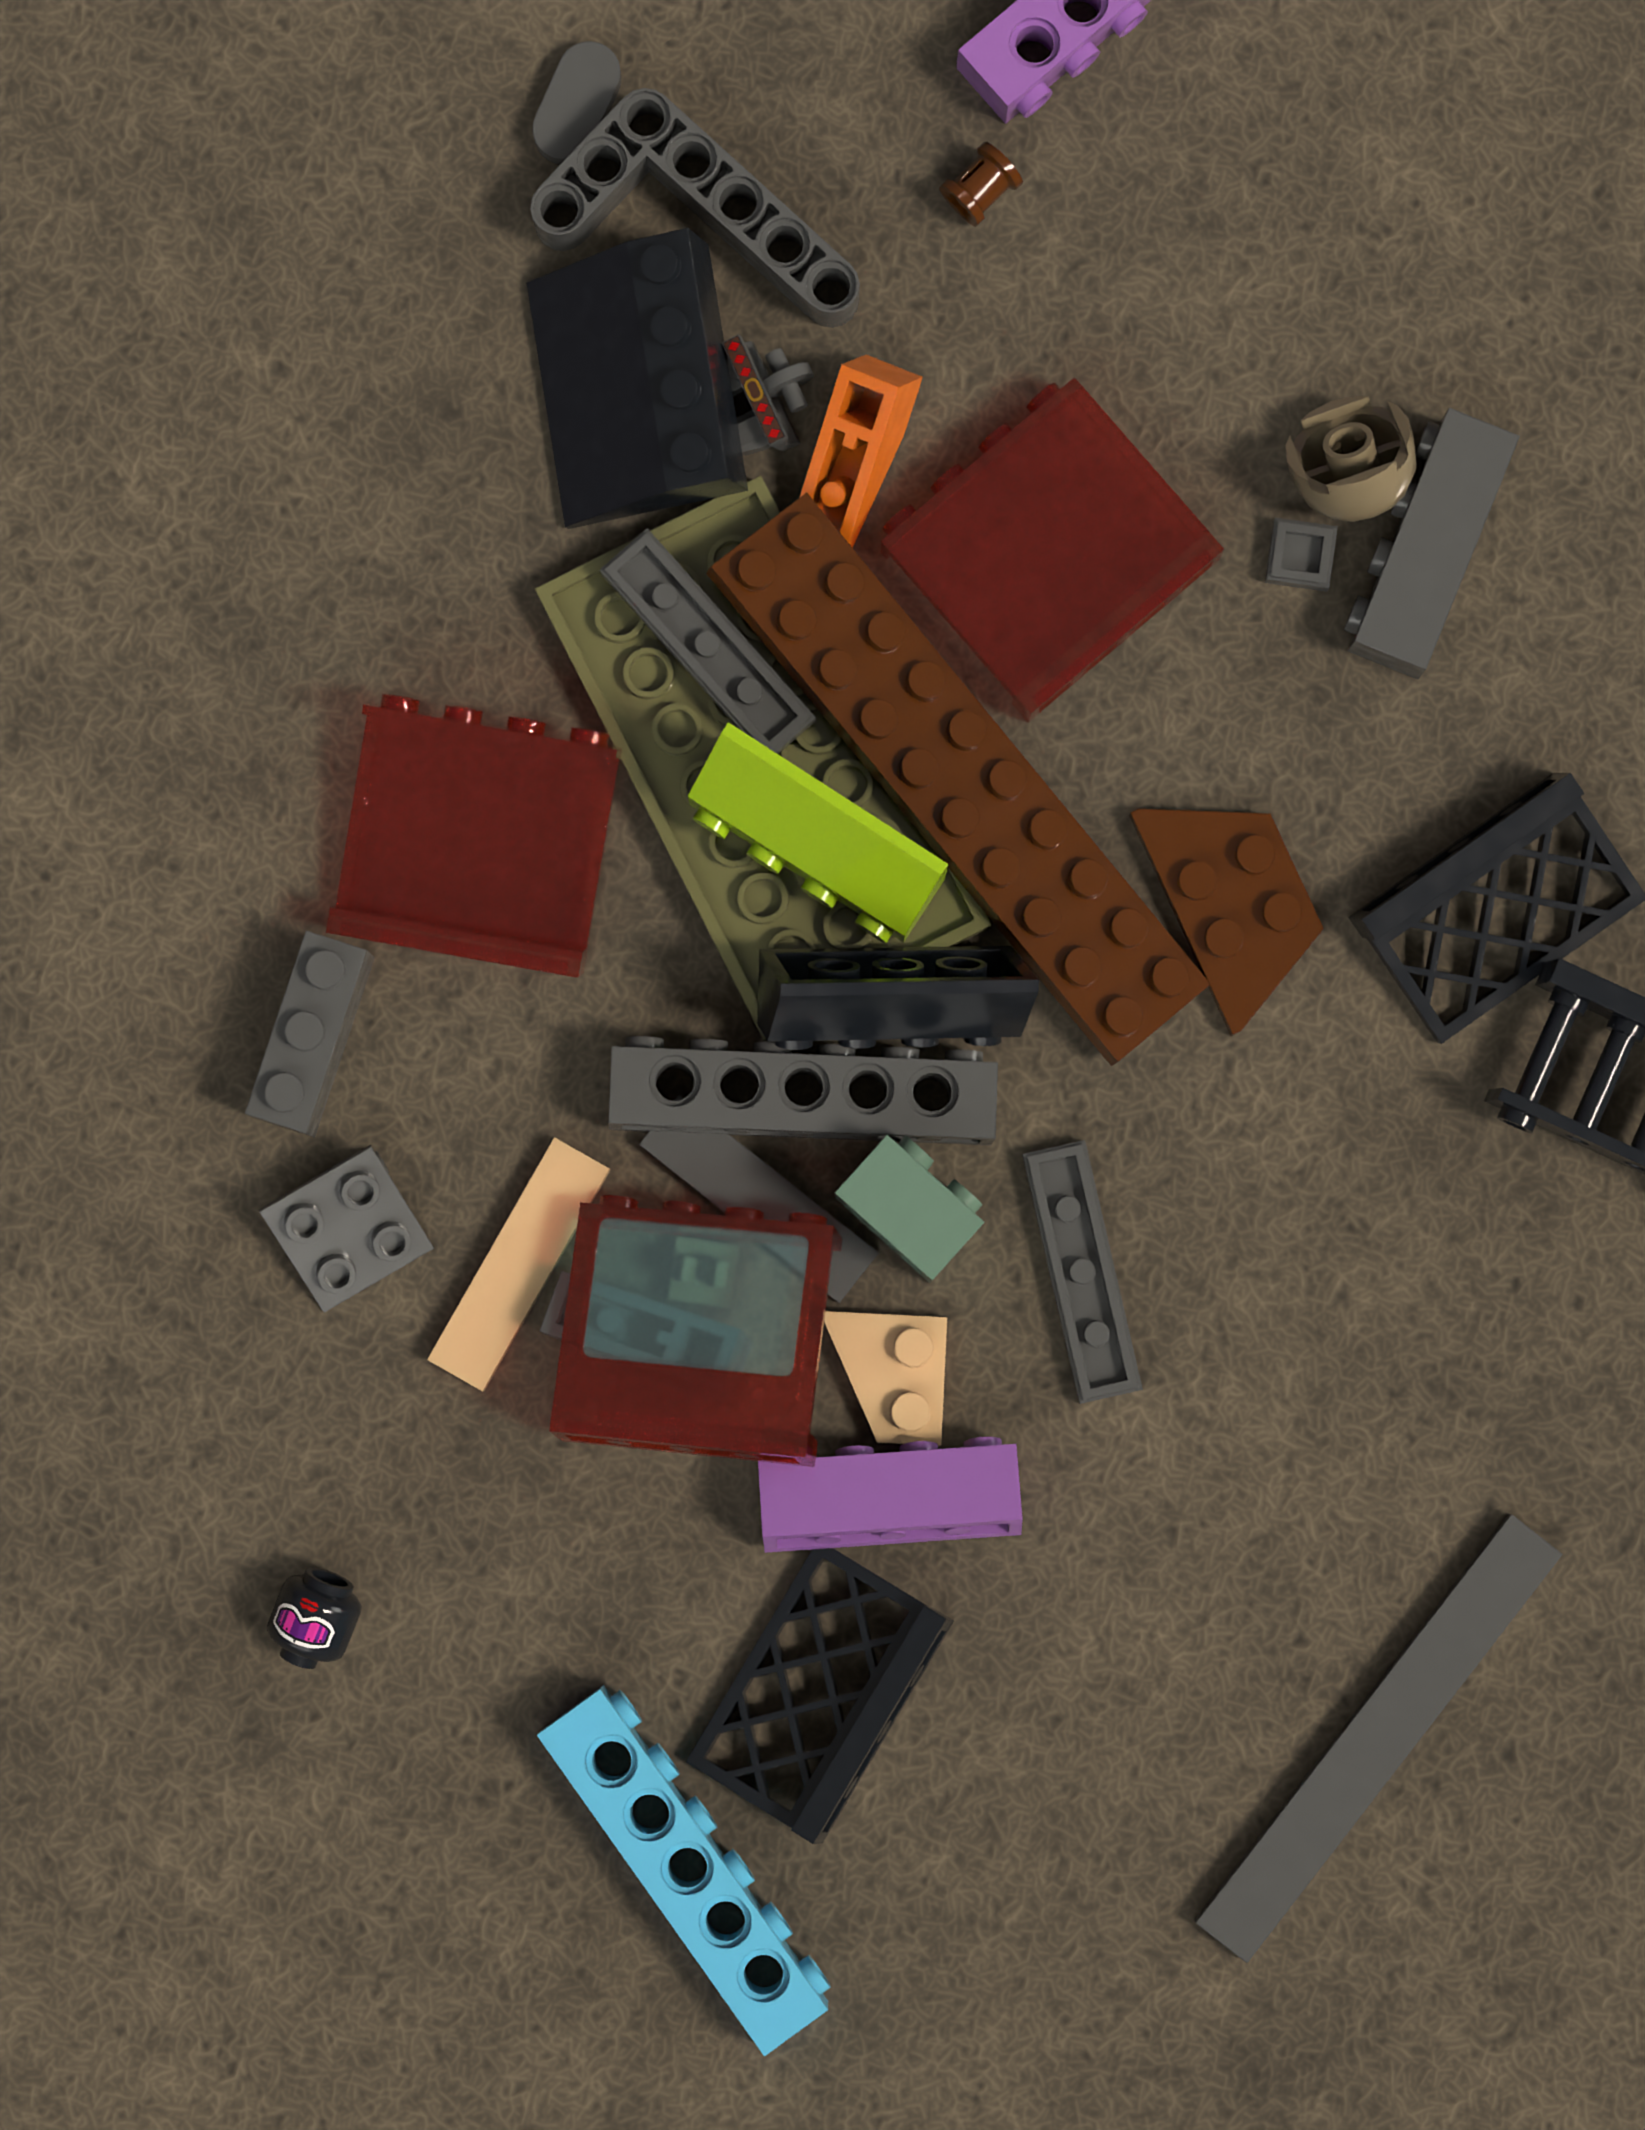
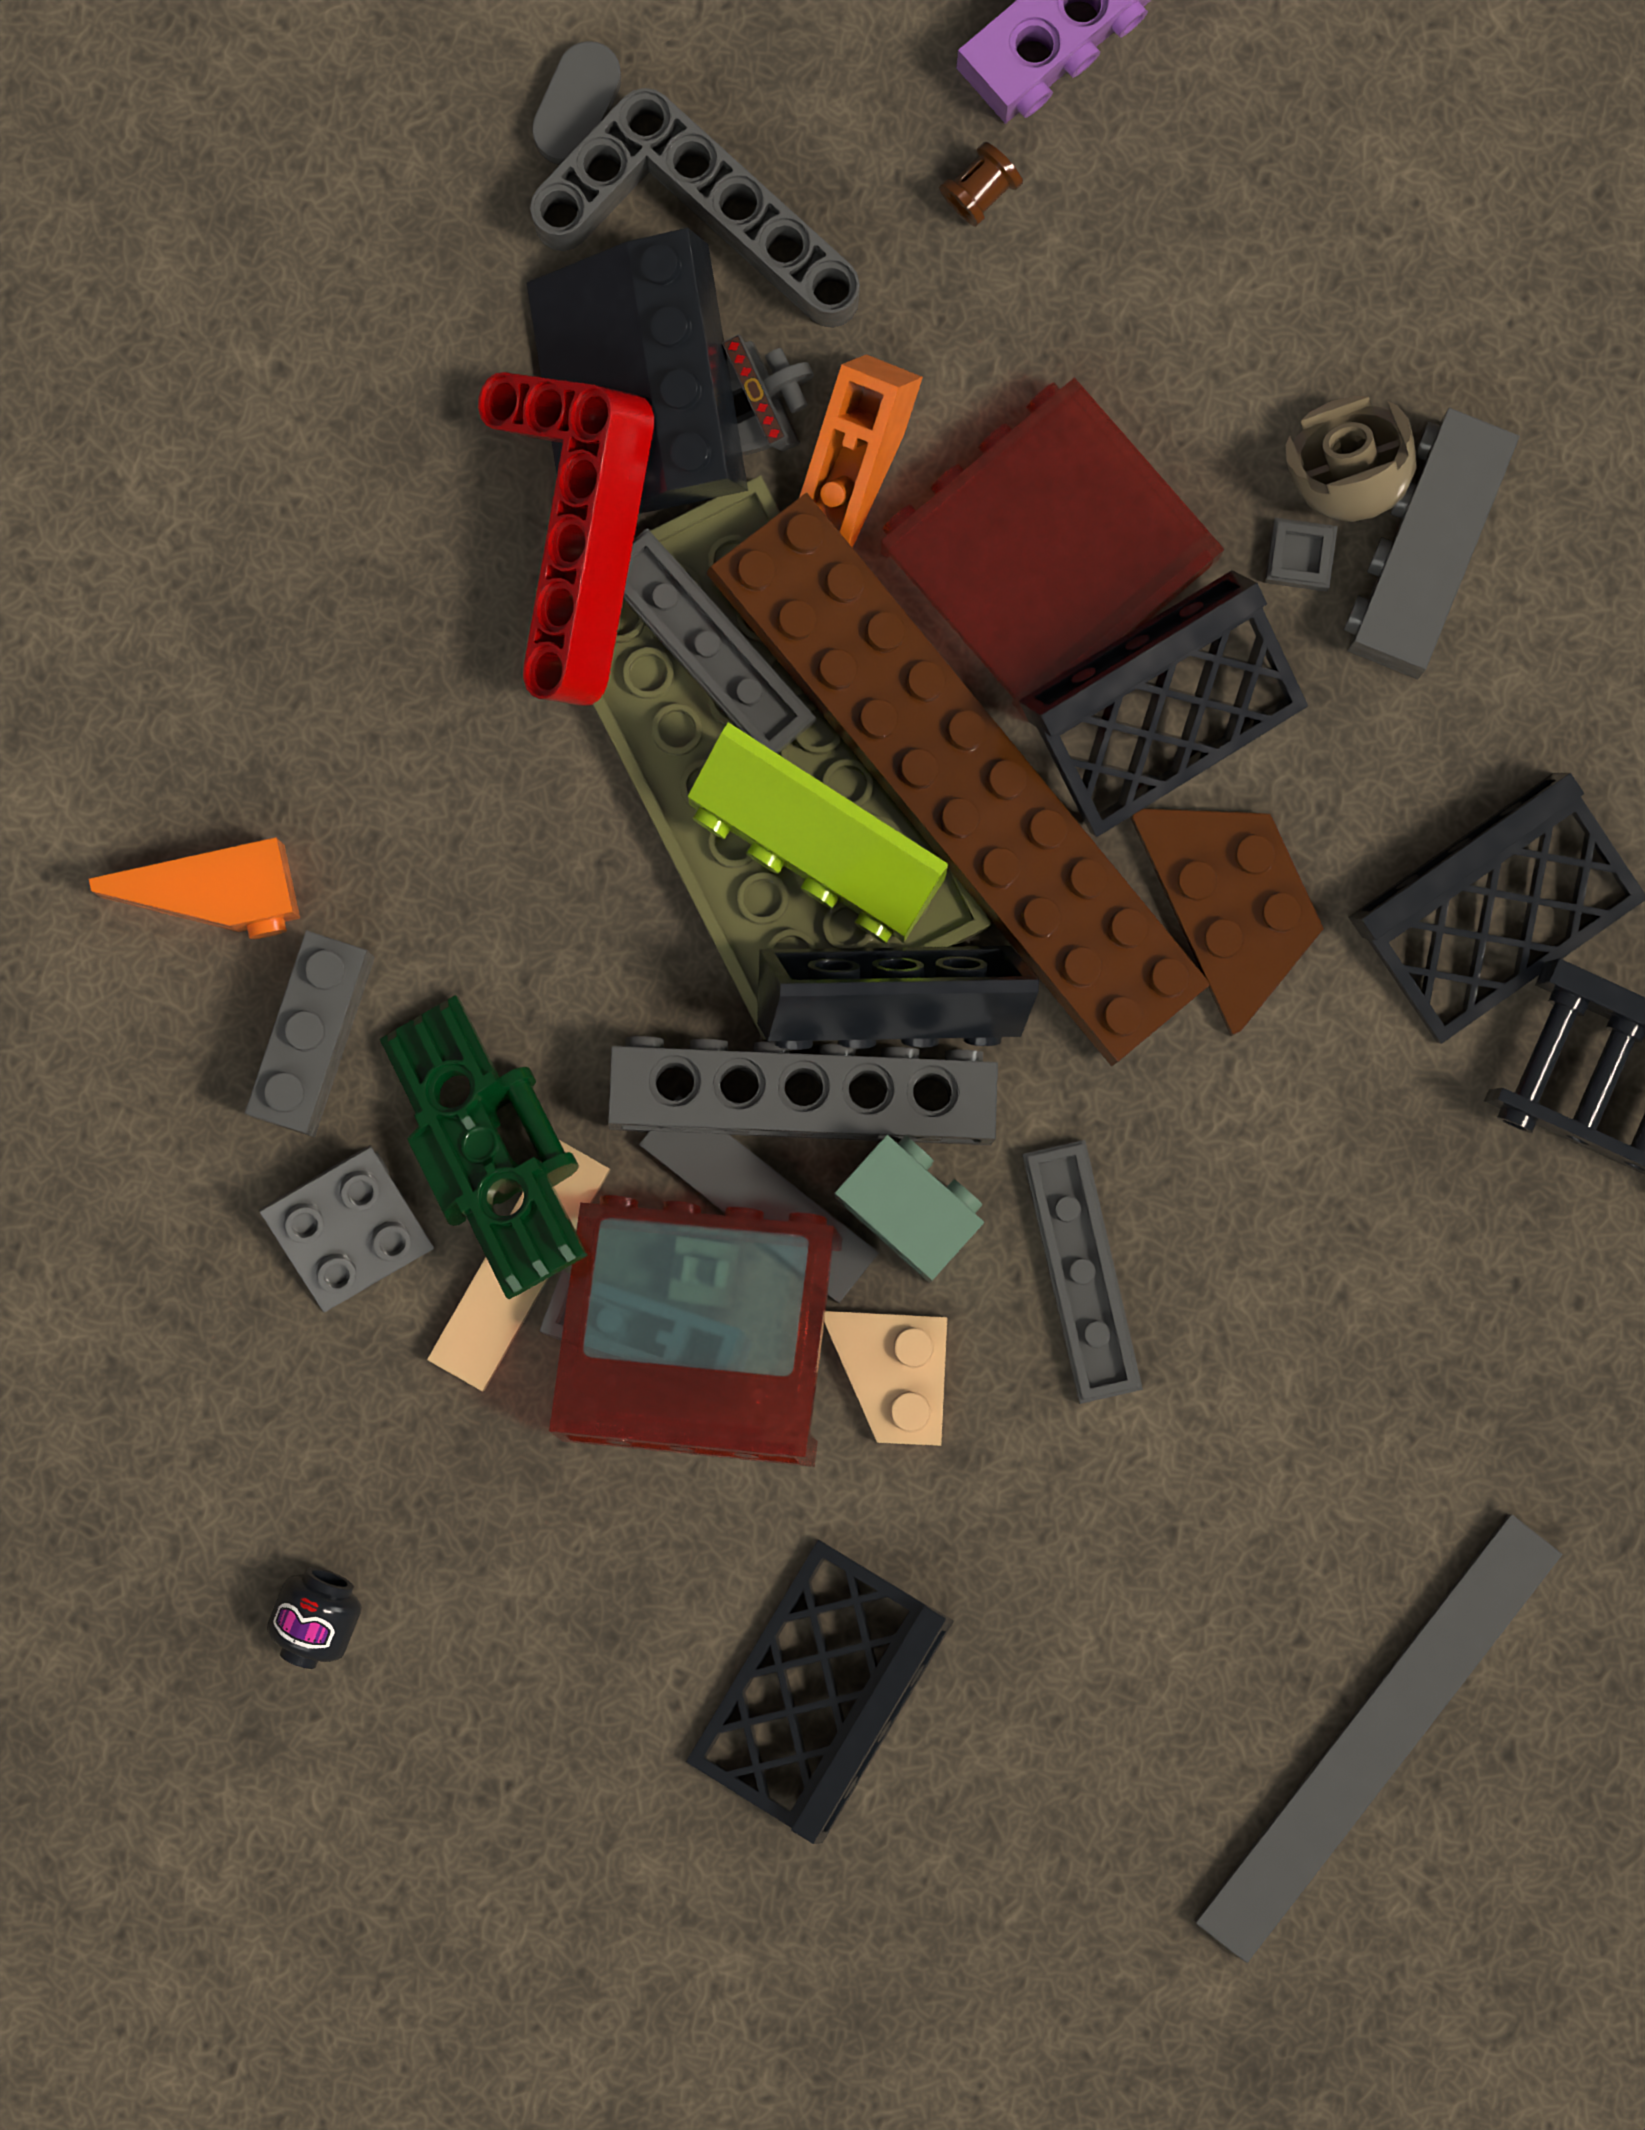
(223, 888): none -> orange slope
(467, 1156): none -> dark green piece
(476, 837): clear red panel -> none
(589, 525): none -> red beam
(766, 2013): medium azure brick -> none
(892, 1496): medium lavender brick -> none
(1152, 652): none -> black fence

